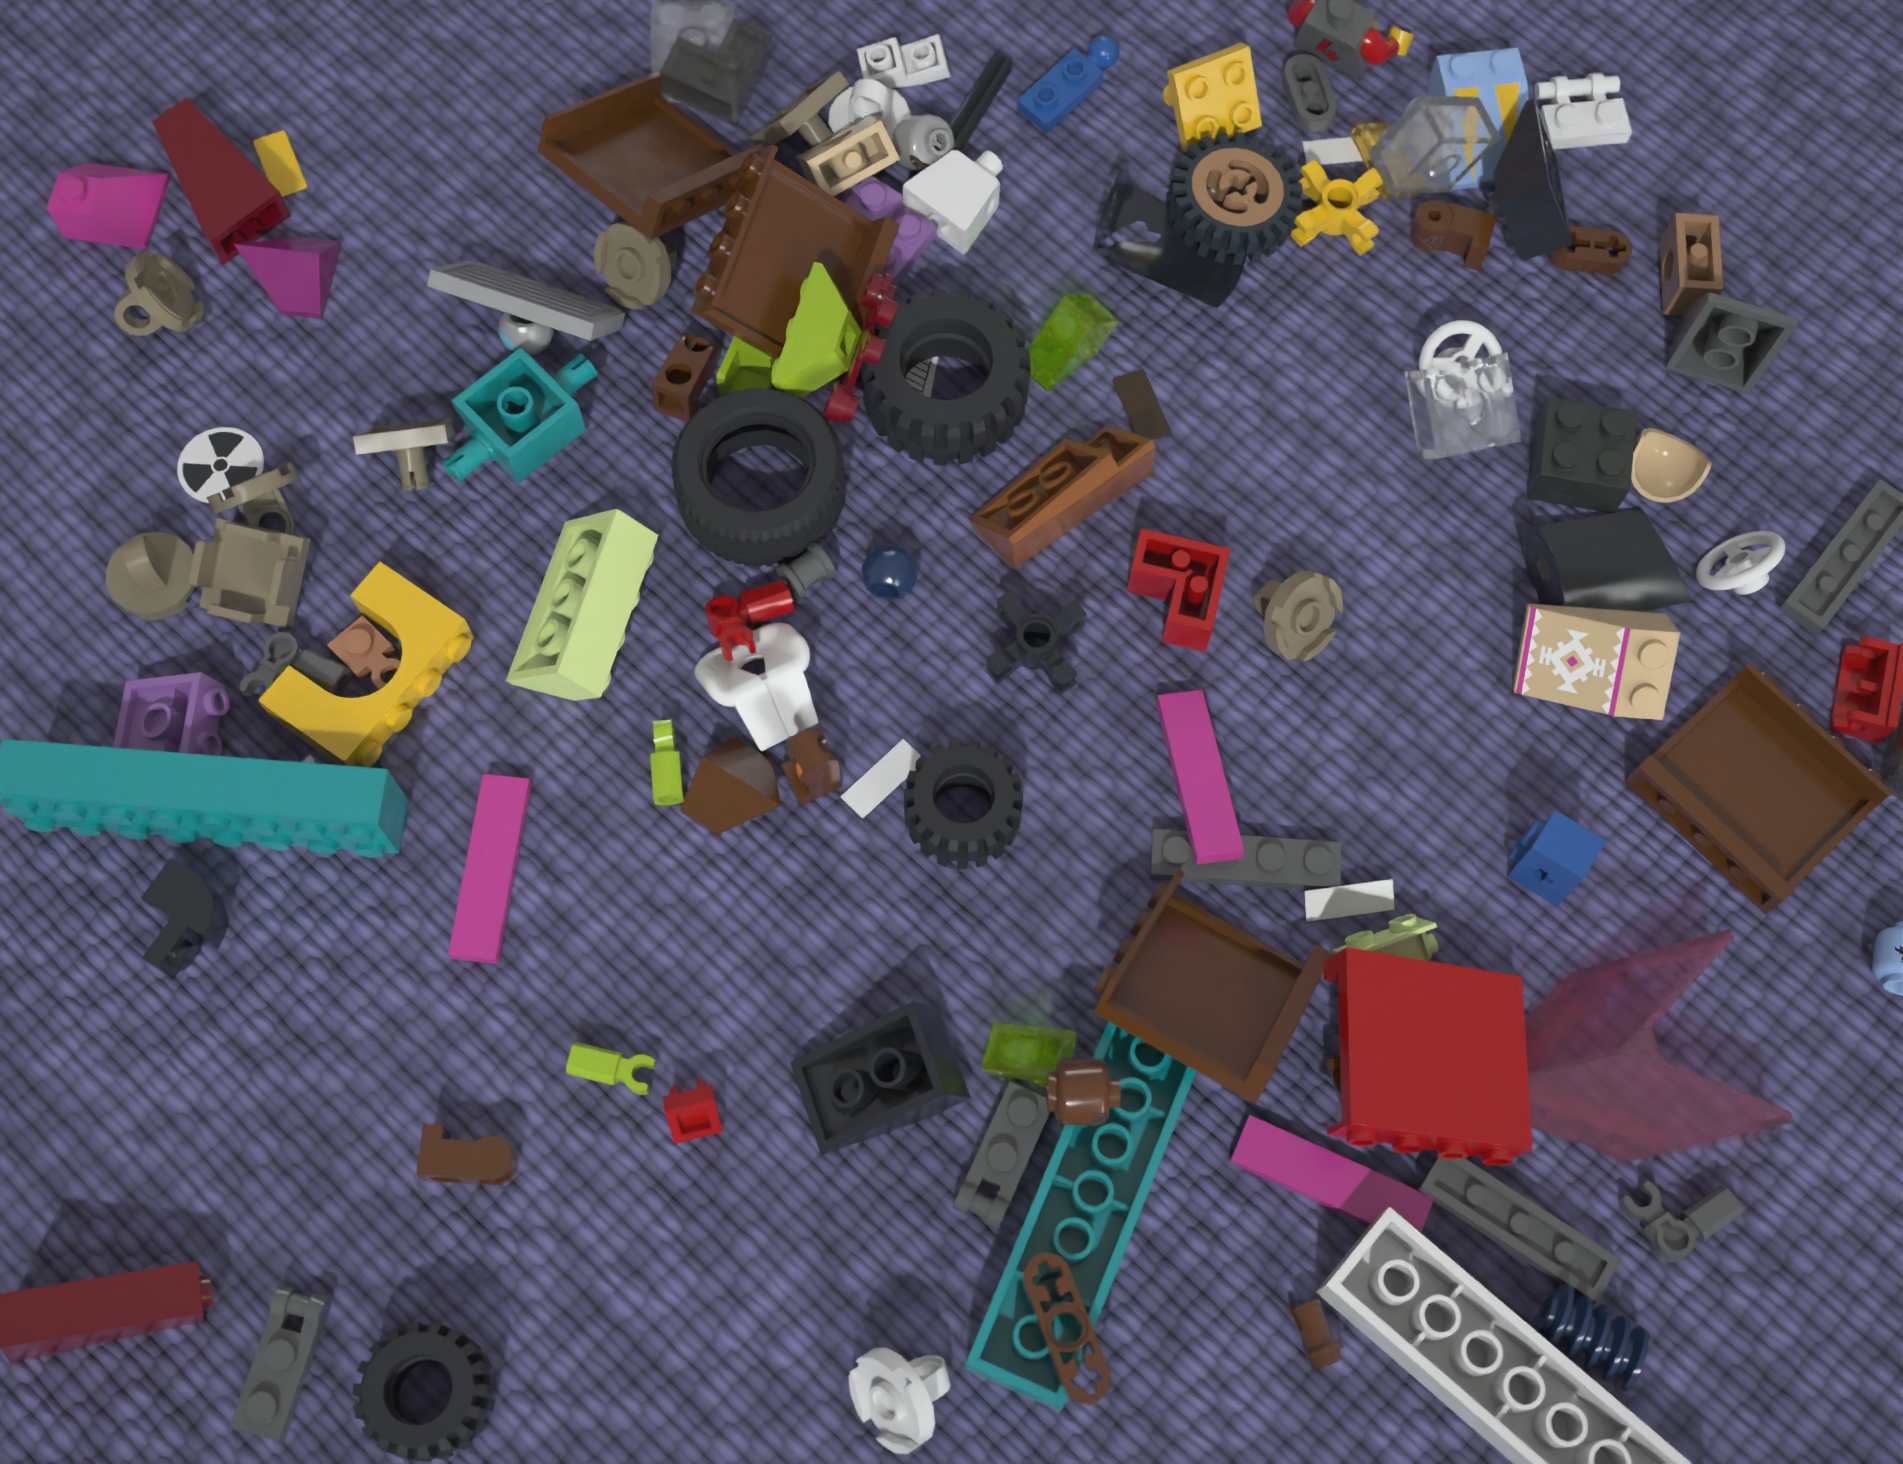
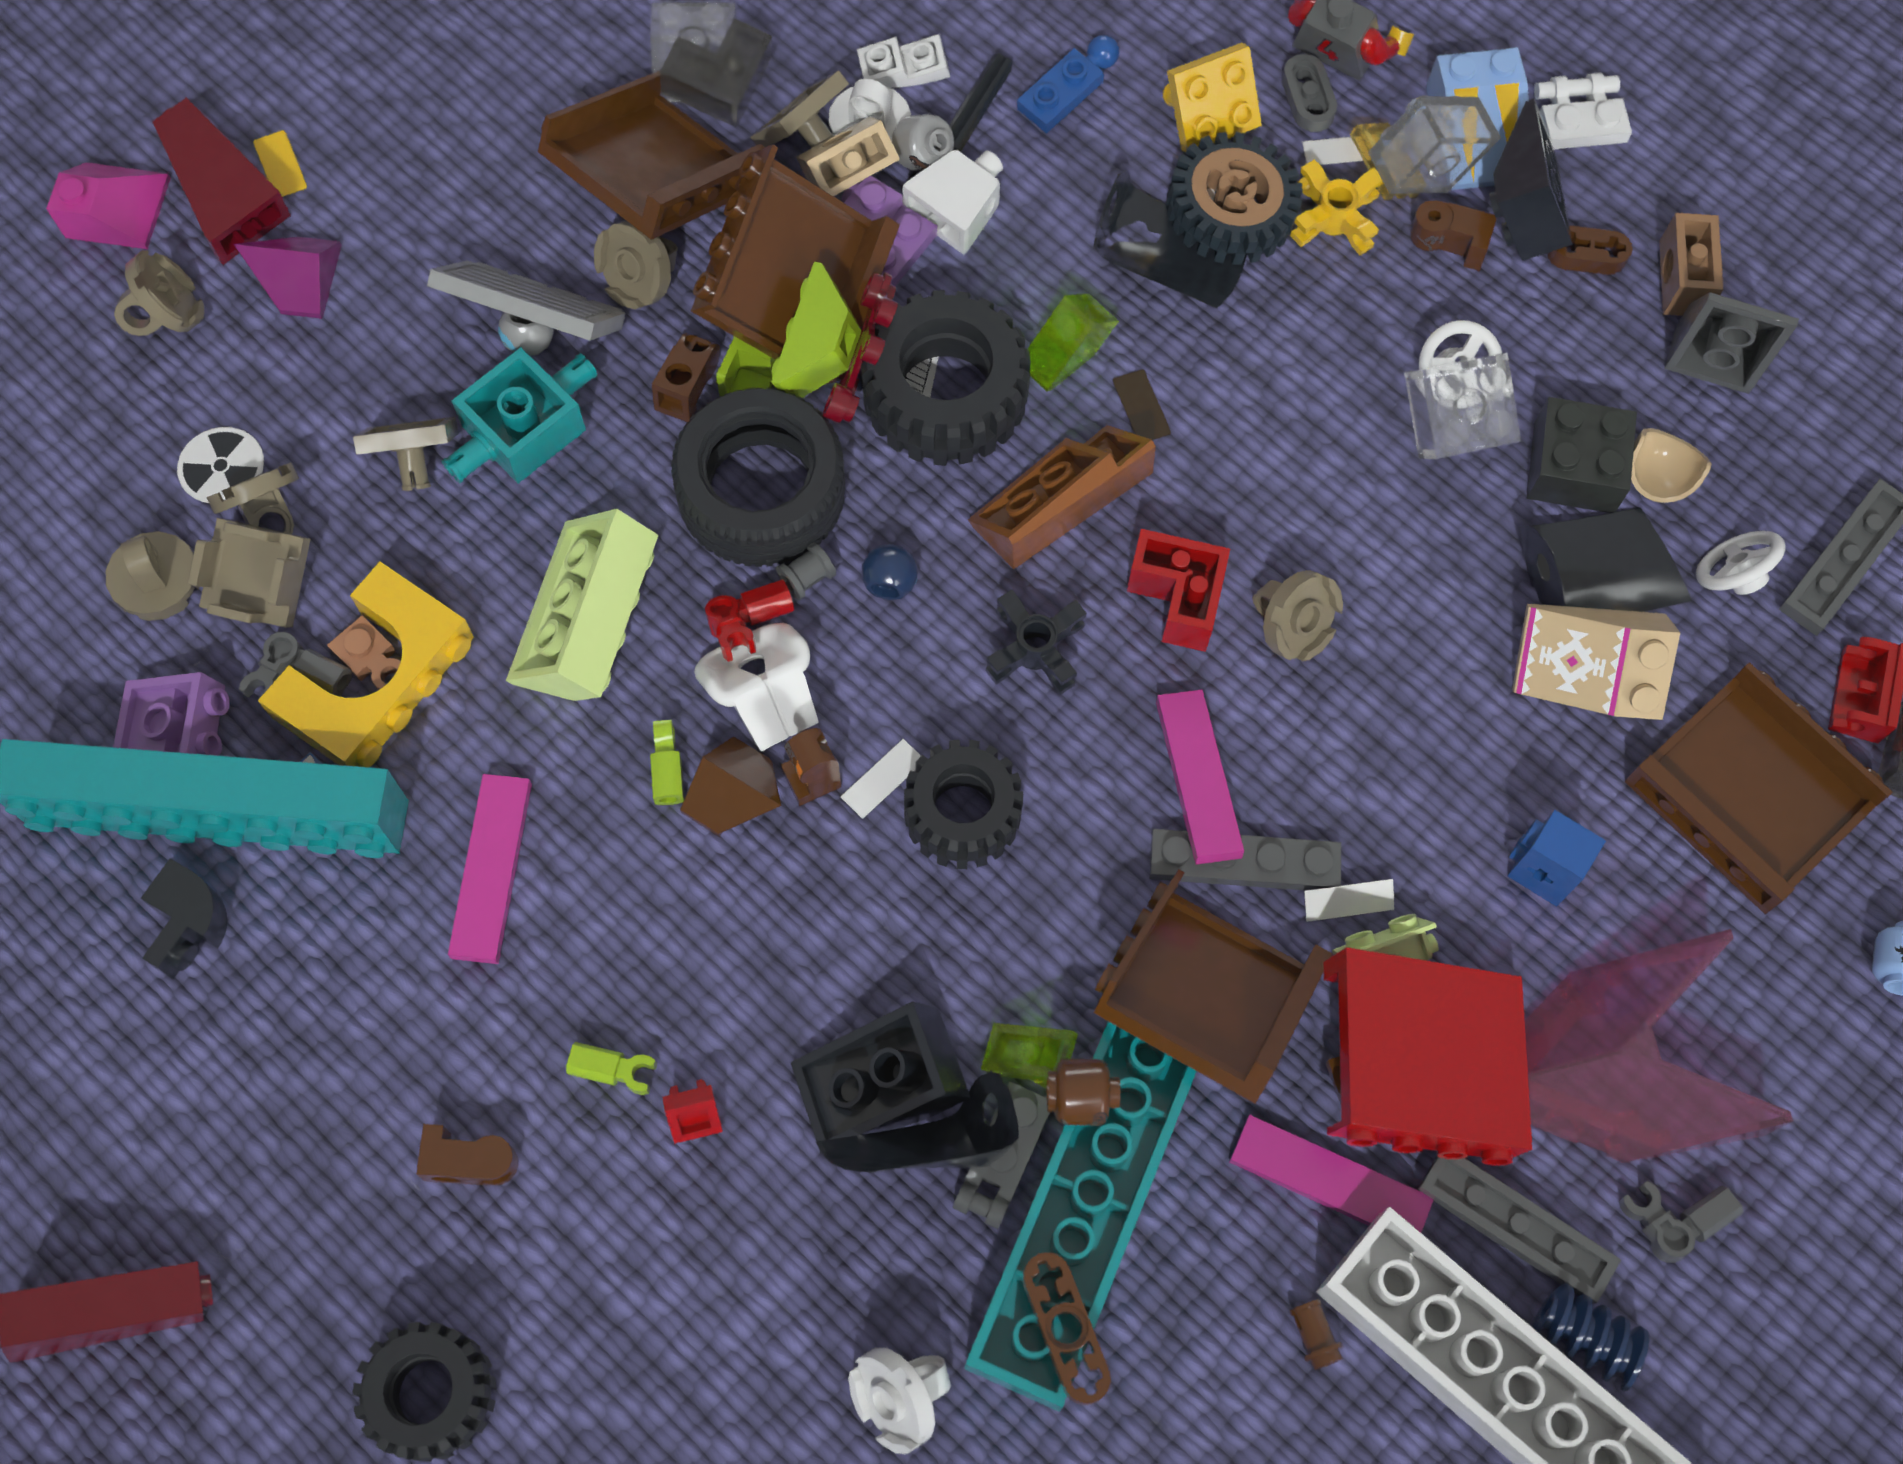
(281, 1364): dark grey plate -> none
(950, 1142): none -> black piece

